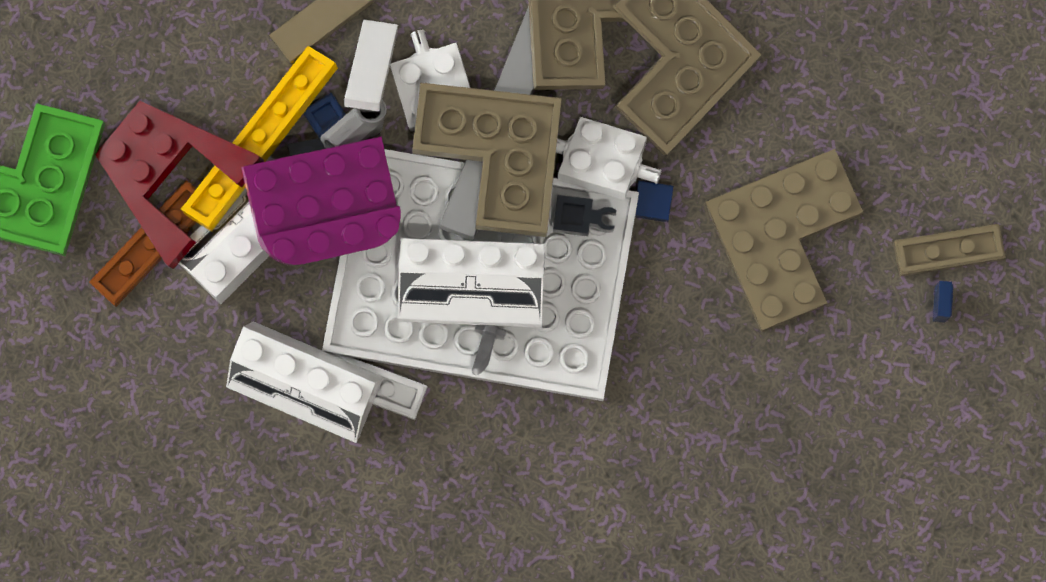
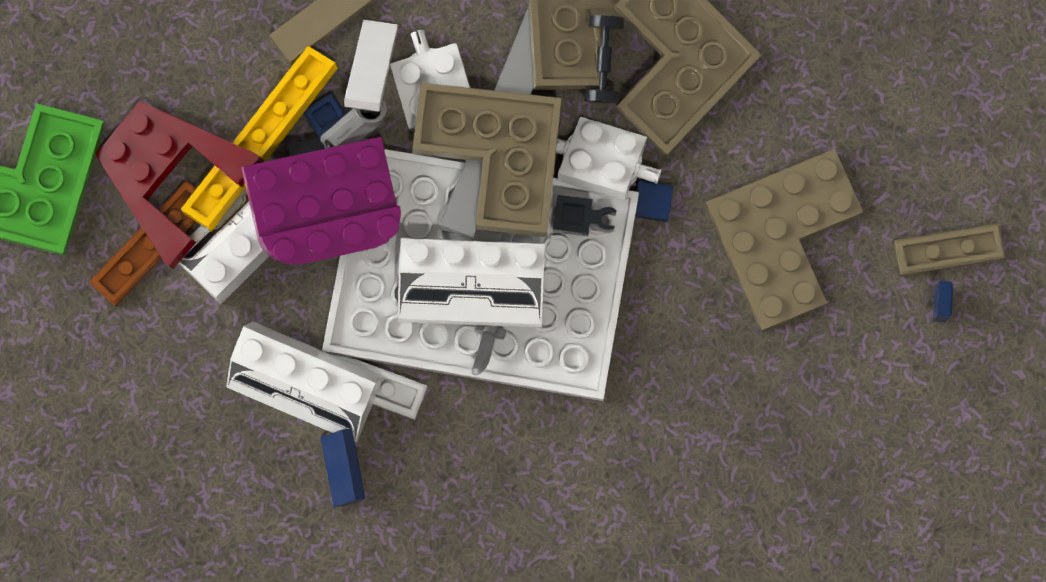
(342, 468): none -> dark blue tile
(604, 58): none -> black wheel

